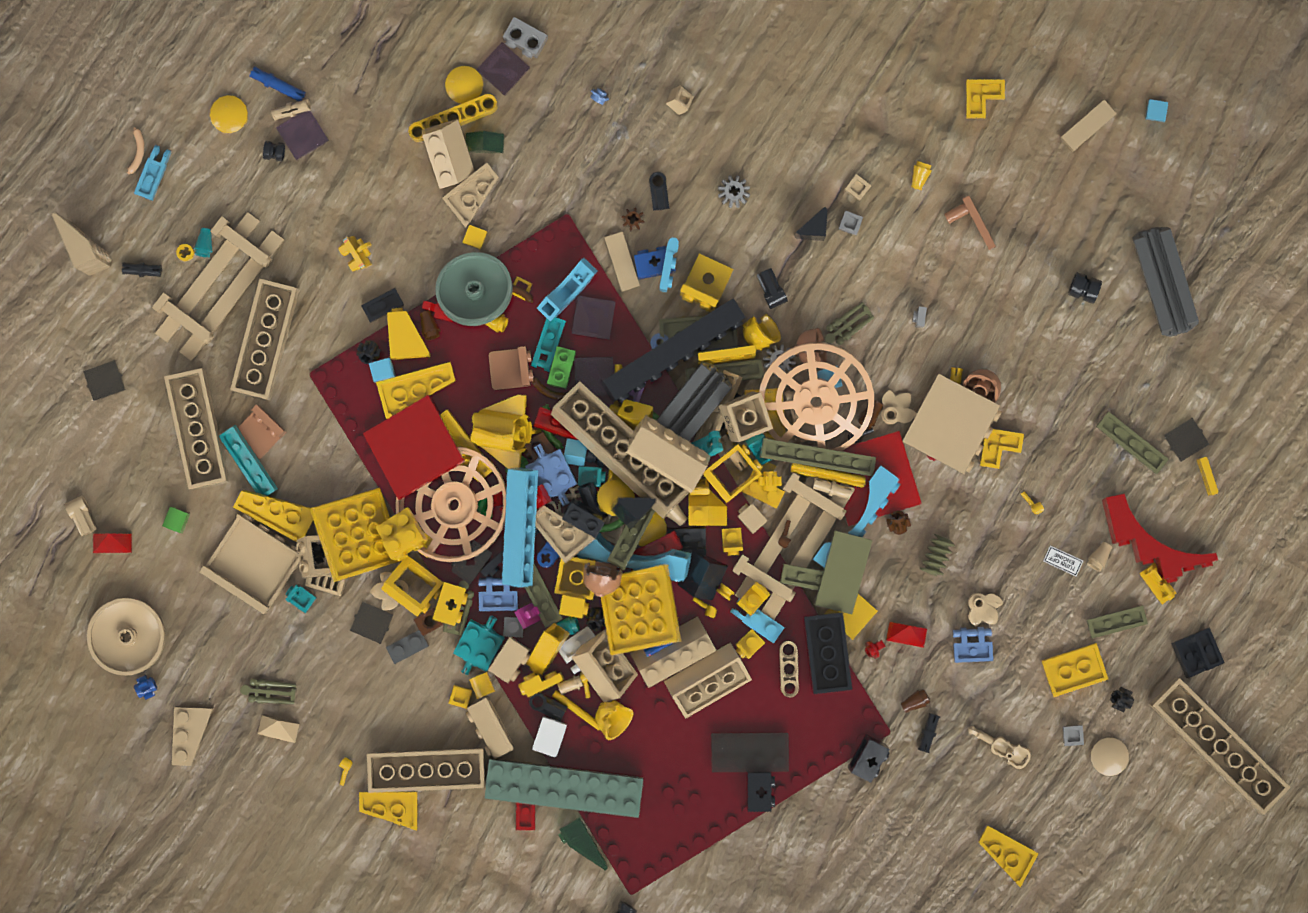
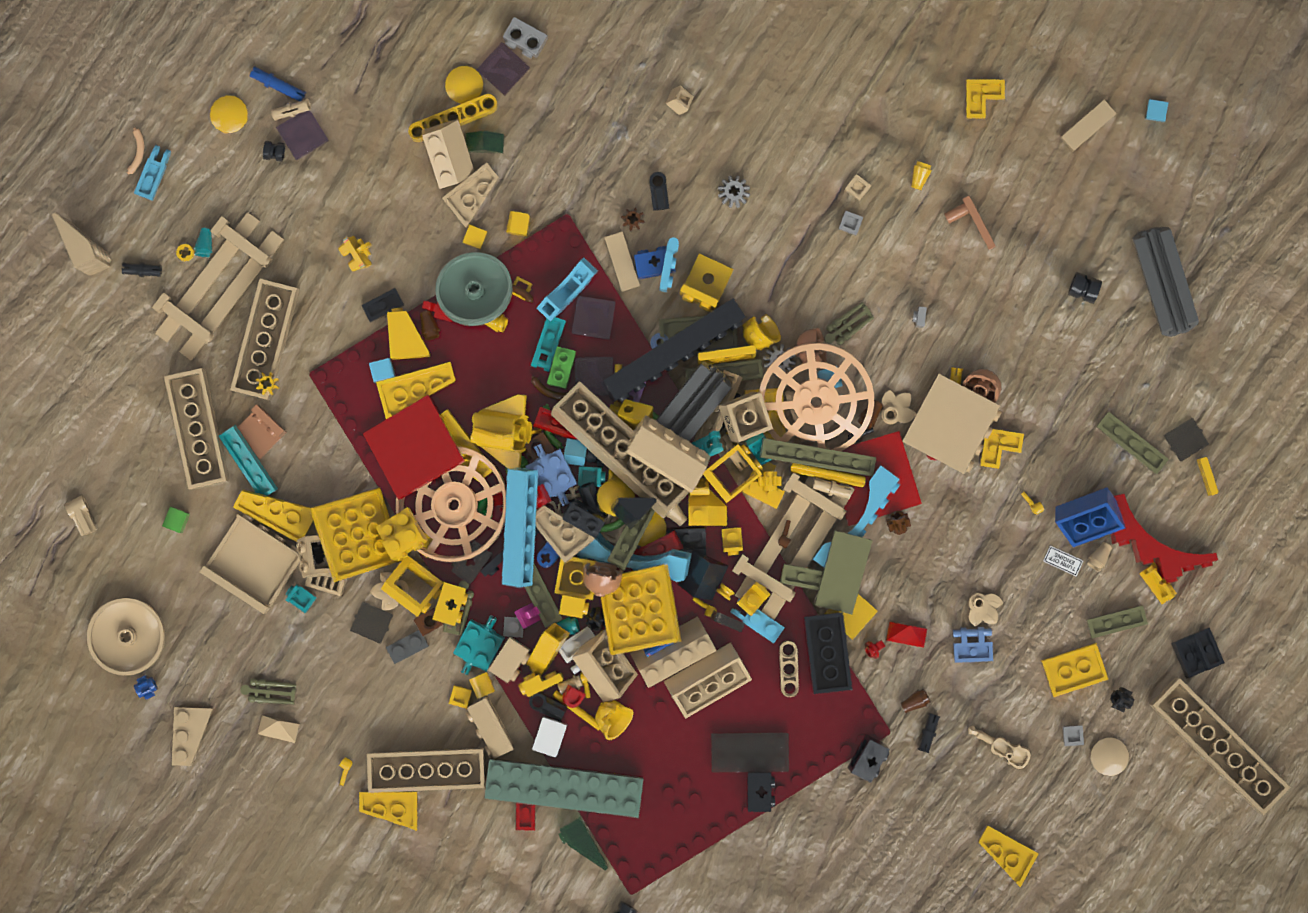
(104, 380): clear smoke piece -> none
(112, 543): red slope -> none
(268, 389): none -> yellow gear
(368, 352): black gear -> none
(499, 600): medium blue plate -> none
(510, 368): nougat bracket -> none
(518, 223): none -> yellow piece
(572, 697): none -> red tile
(599, 96): medium blue plate -> none
(727, 621): none -> clear smoke beam
(749, 644): yellow bracket -> none
(751, 517): tan brick -> none
(773, 292): black piece -> none
(815, 228): black slope -> none
(937, 556): olive piece -> none
(1089, 517): none -> blue slope

